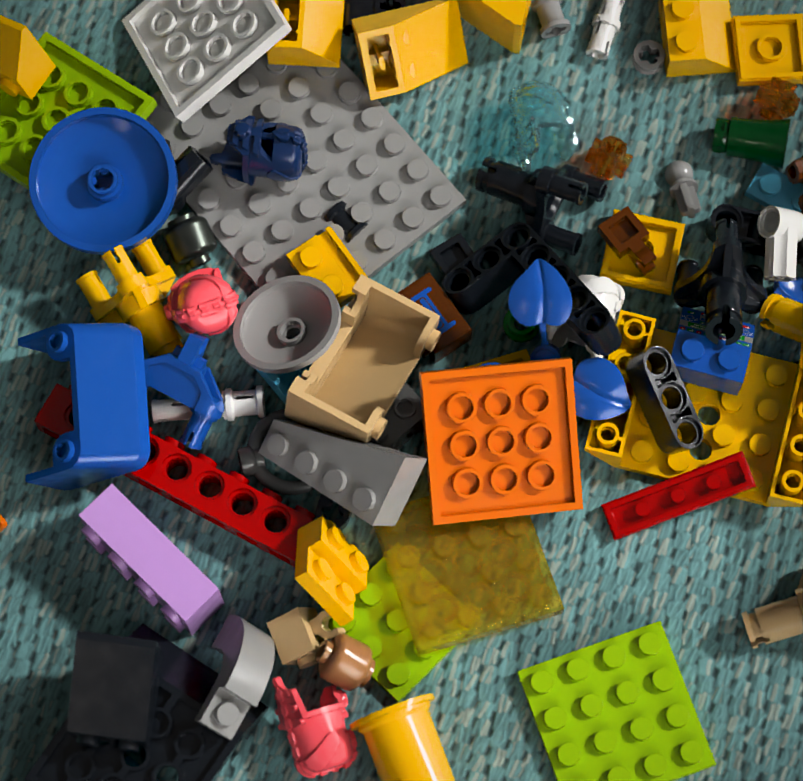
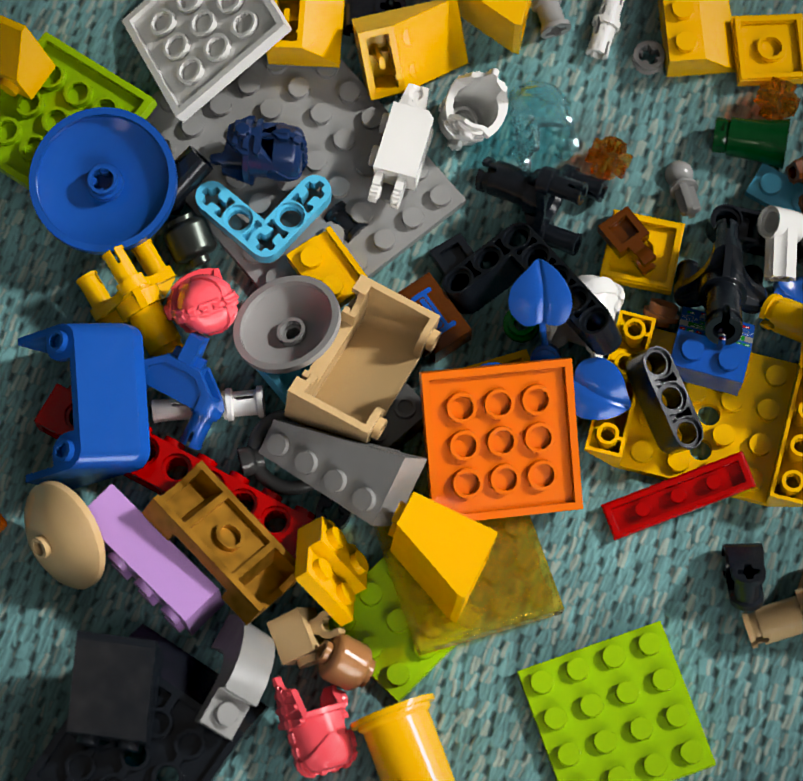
(64, 535): none -> tan dish
(225, 541): none -> pearl gold piece
(261, 228): none -> medium azure beam
(404, 145): none -> white hinge
(440, 550): none -> yellow slope
(473, 108): none -> white helmet
(663, 311): none -> nougat plate
(744, 575): none -> black piece

